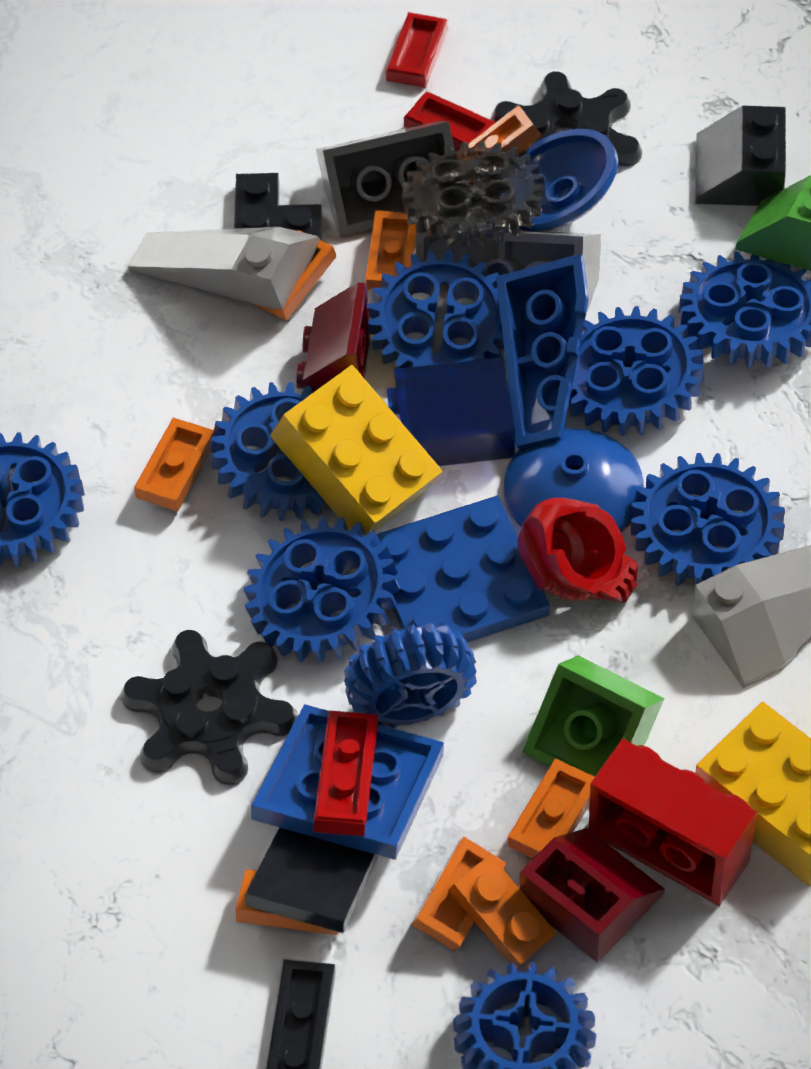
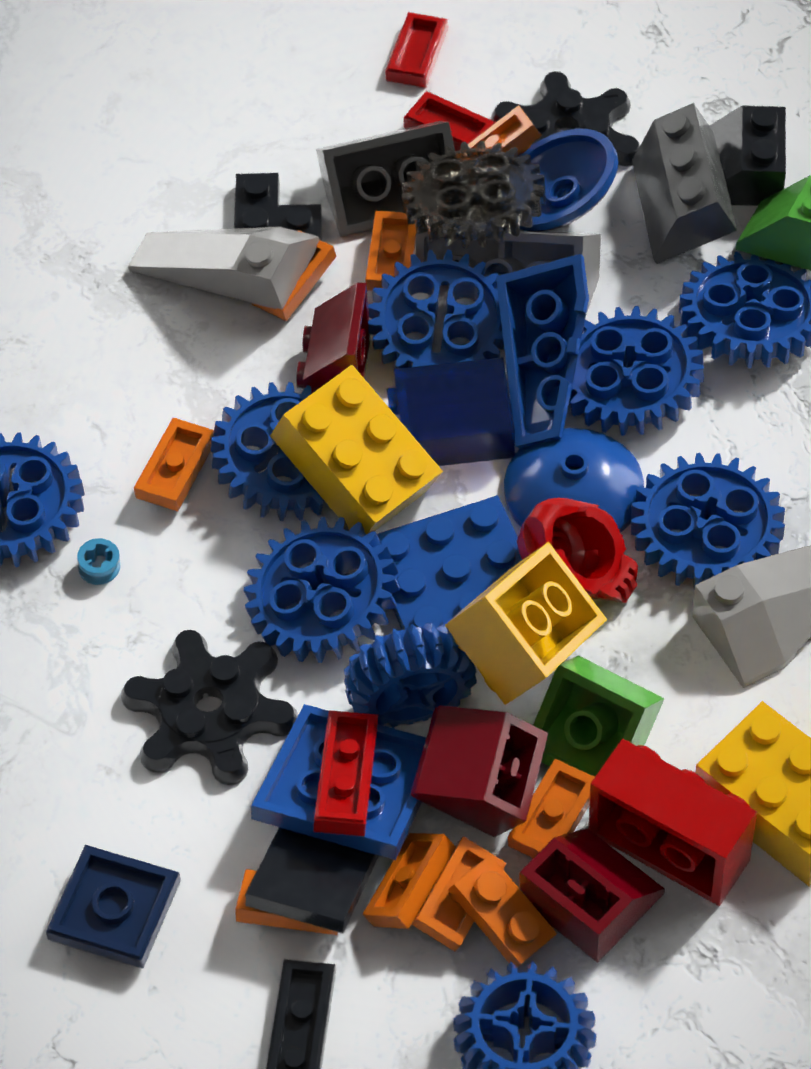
(88, 553): none -> dark azure bush
(113, 906): none -> dark blue plate
(409, 880): none -> orange plate
(480, 767): none -> dark red slope
(526, 623): none -> yellow brick
(682, 184): none -> dark grey slope

